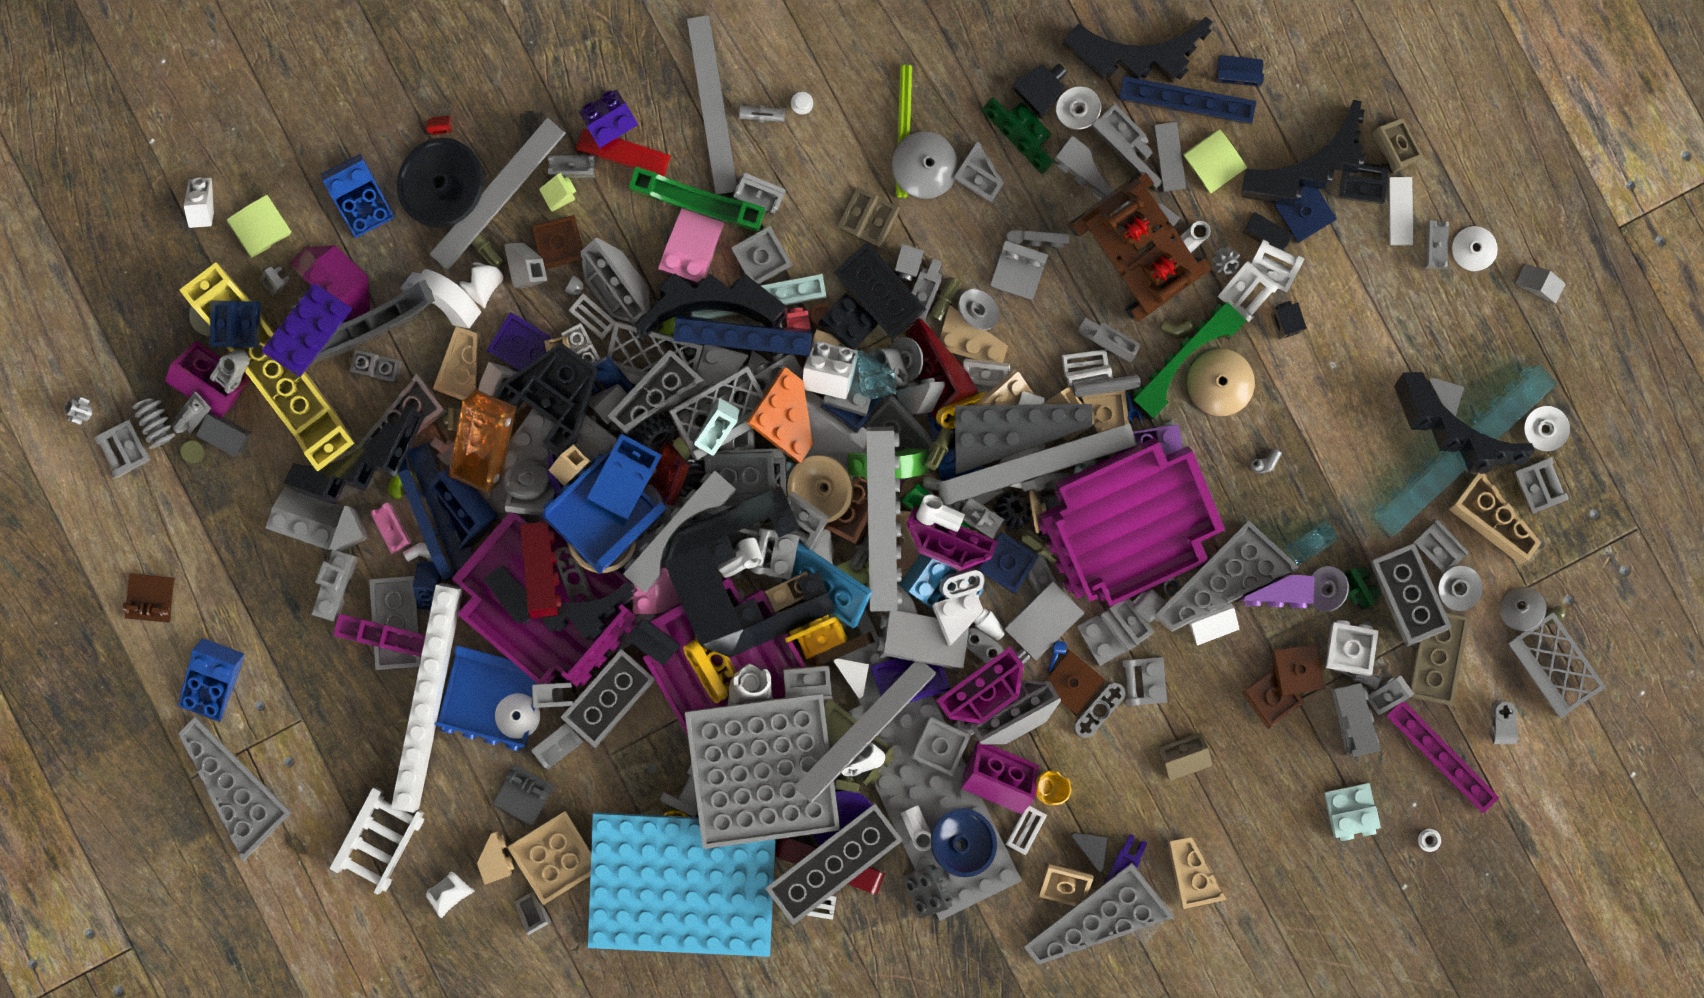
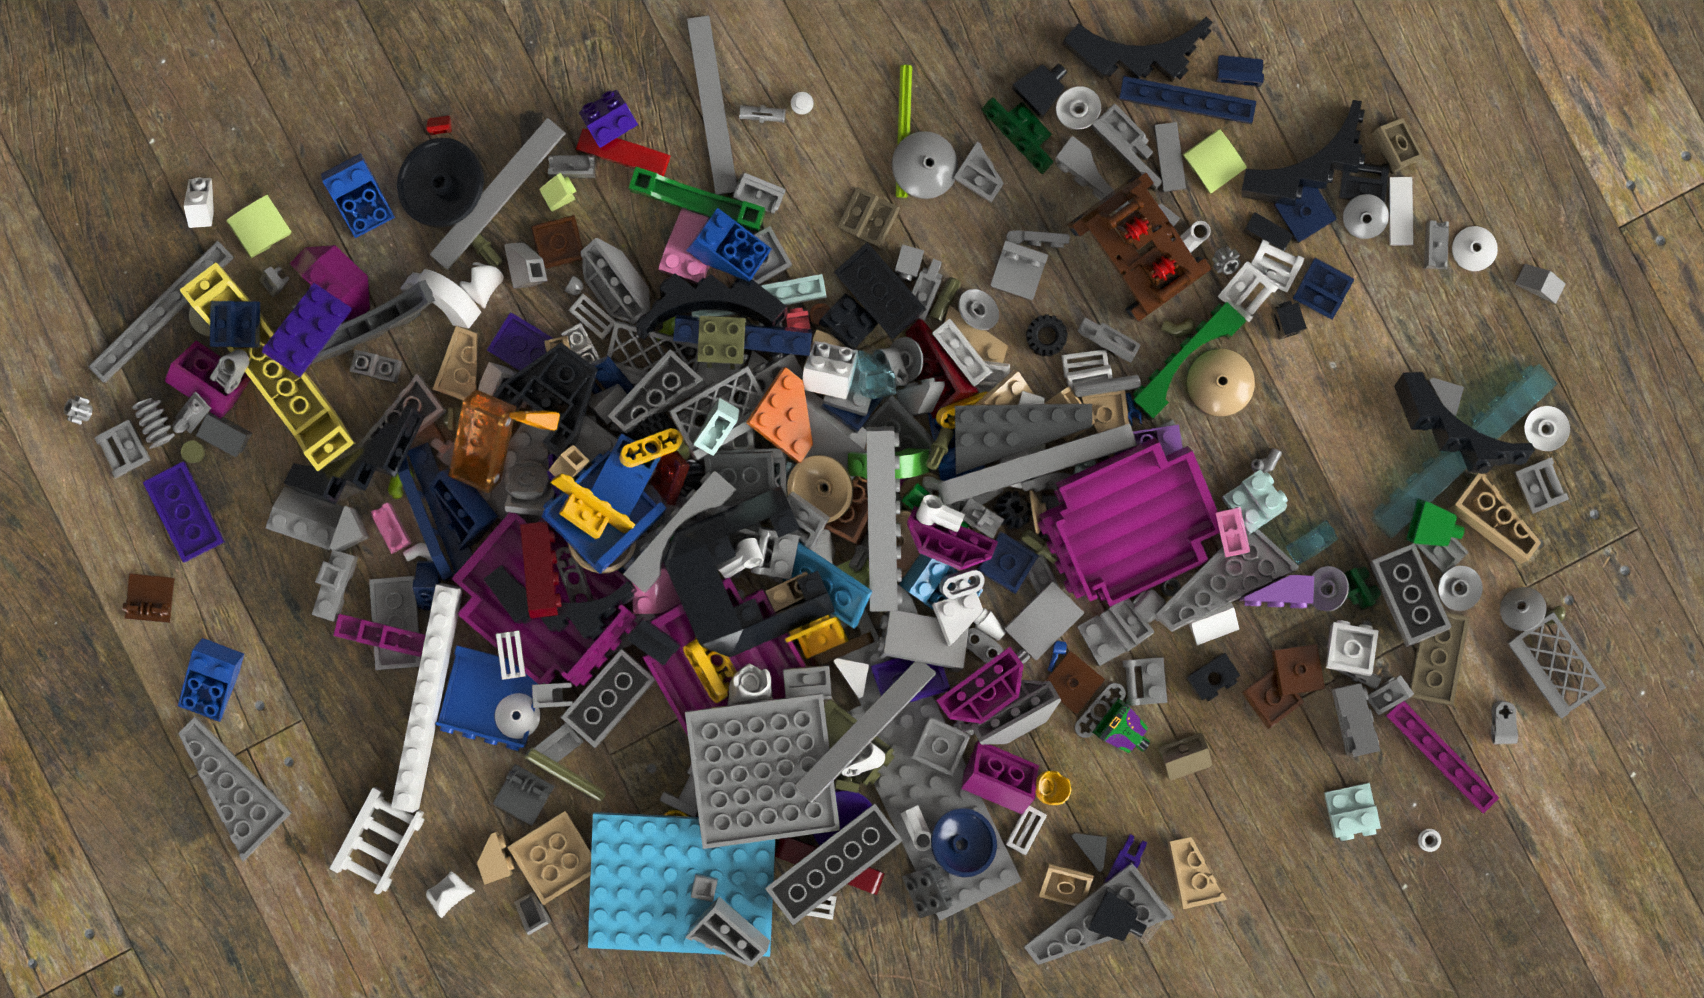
(155, 316): none -> light grey tile
(183, 512): none -> dark purple plate
(508, 635): none -> white tile
(540, 419): none -> light orange slope
(565, 774): none -> olive axle
(587, 510): none -> yellow bracket
(644, 455): none -> yellow beam
(704, 887): none -> light grey tile
(721, 340): none -> olive plate
(728, 247): none -> blue slope
(729, 932): none -> light grey wedge
(962, 352): none -> white plate
(1060, 332): none -> black tyre
(1116, 917): none -> black torso
(1122, 728): none -> torso
(1199, 679): none -> black brick
(1232, 532): none -> bright pink hinge
(1257, 500): none -> light aqua plate
(1323, 288): none -> dark blue slope
(1361, 206): none -> light grey dish
(1433, 525): none -> green torso

